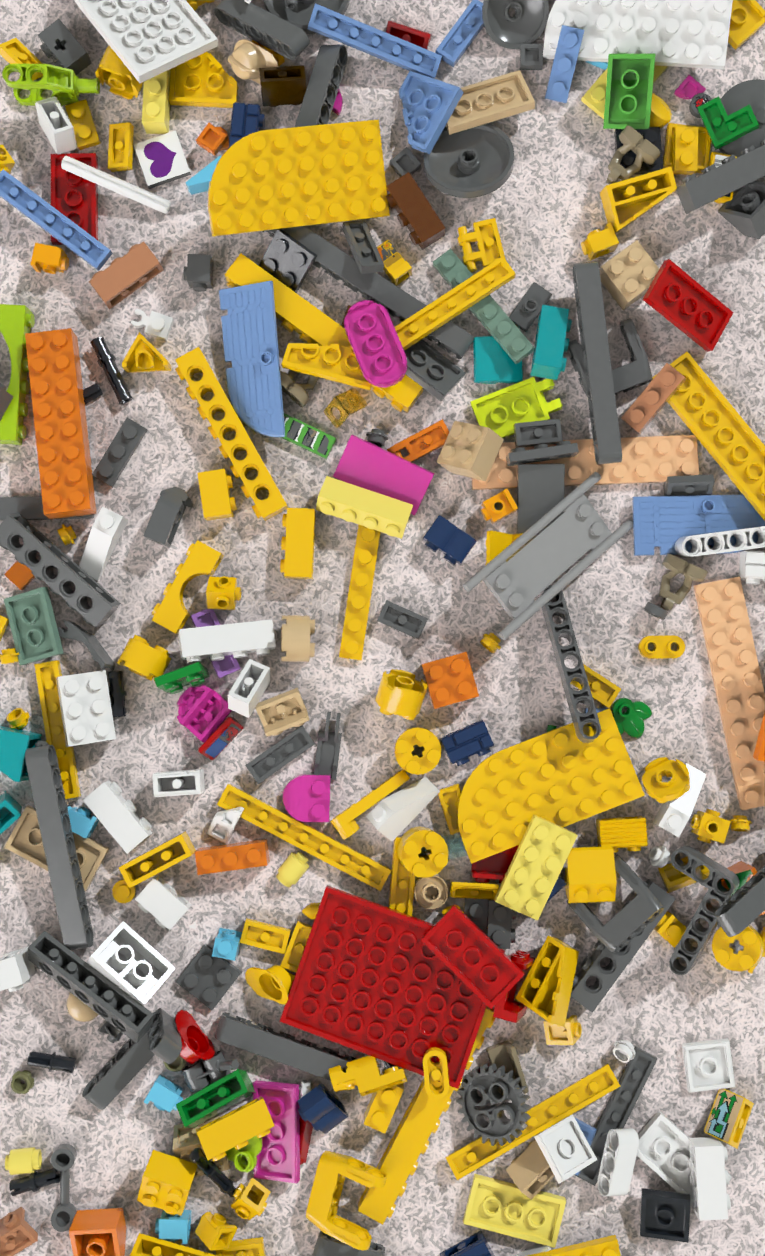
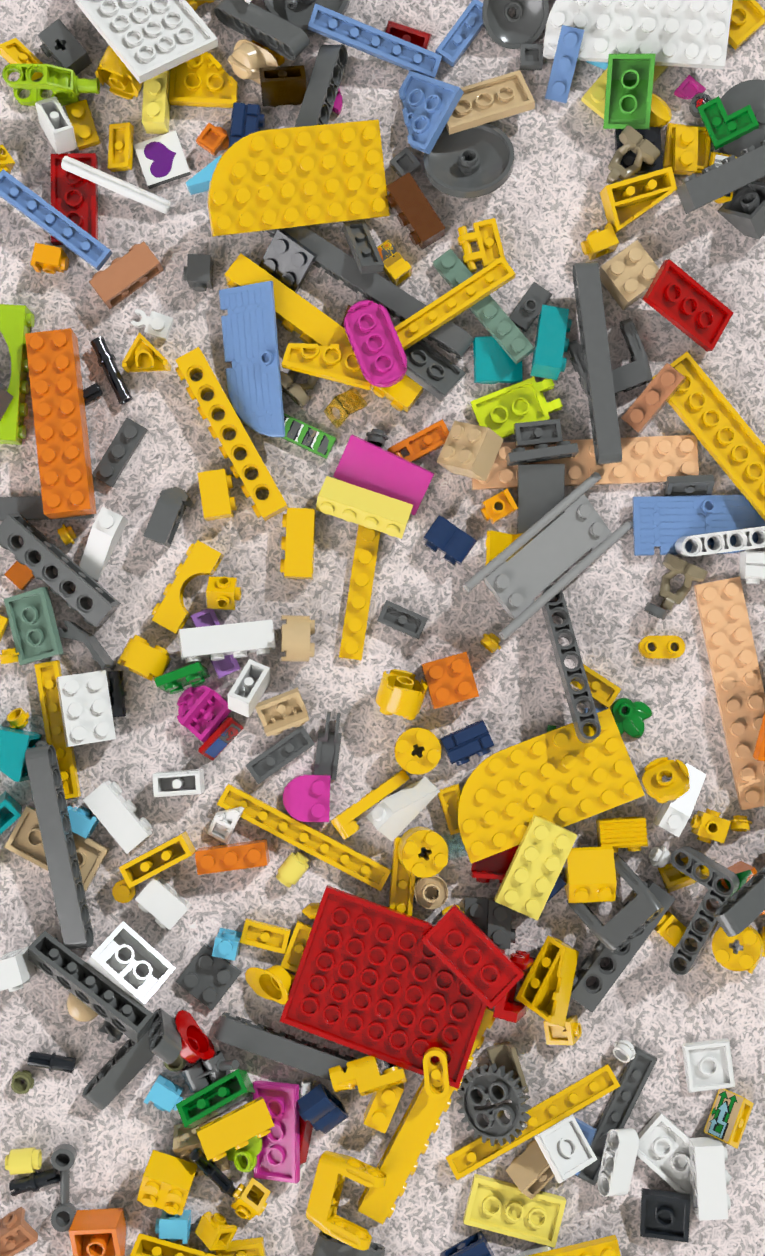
(473, 890): yellow slope -> none

